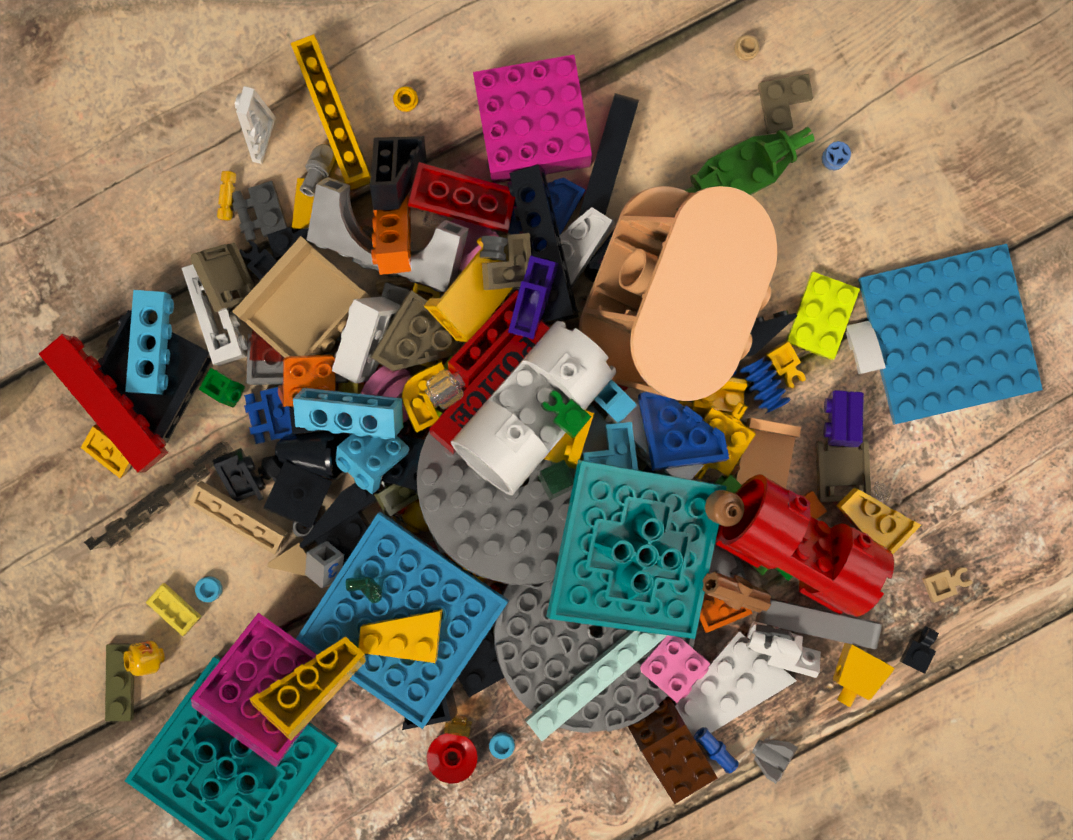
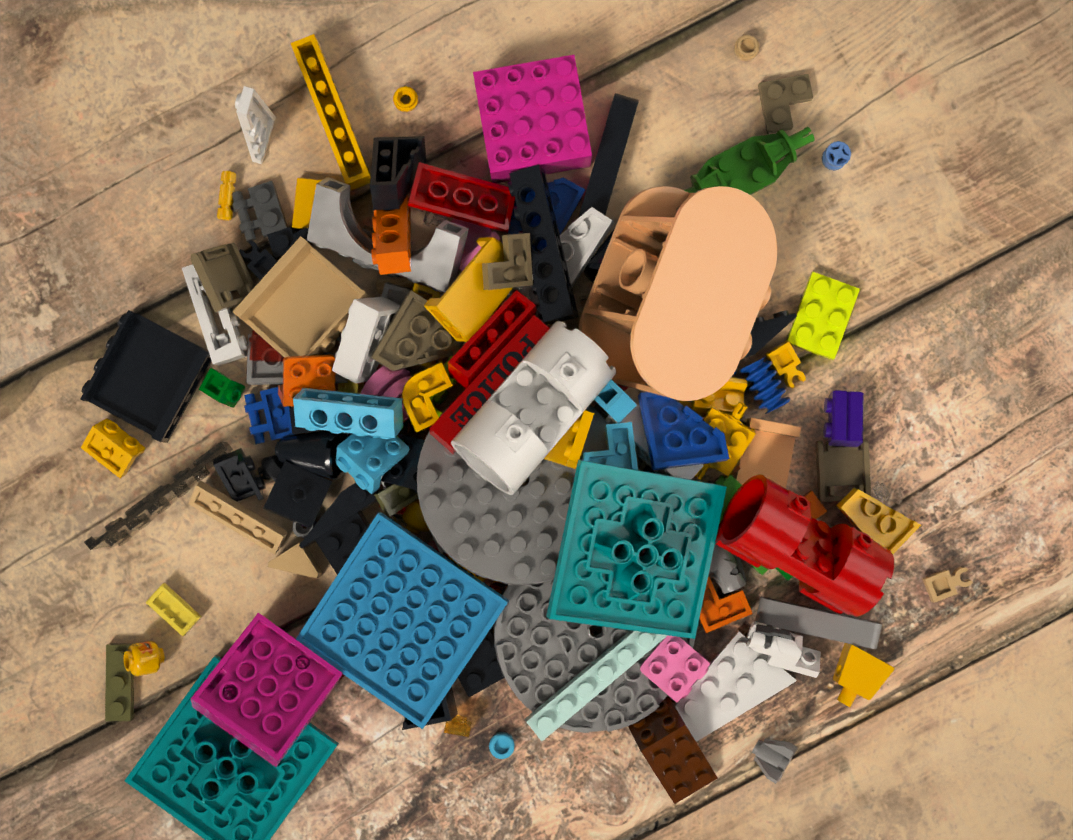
(104, 403): red brick -> none
(140, 331): medium azure brick -> none
(208, 589): medium azure tile -> none
(305, 691): yellow wedge -> none
(318, 167): light grey arm -> none
(323, 564): light grey brick -> none
(367, 586): clear green arm -> none
(404, 638): yellow wing -> none
(444, 389): clear head -> none
(451, 770): red dish -> none
(493, 248): dark grey wheel -> none
(533, 297): dark purple slope -> none
(556, 479): clear green brick -> none
(569, 416): green plate -> none
(716, 750): blue pin -> none
(724, 508): medium nougat head -> none
(736, 592): medium nougat piece -> none
(865, 347): white slope -> none
(919, 654): black plate -> none
(950, 334): dark azure plate -> none

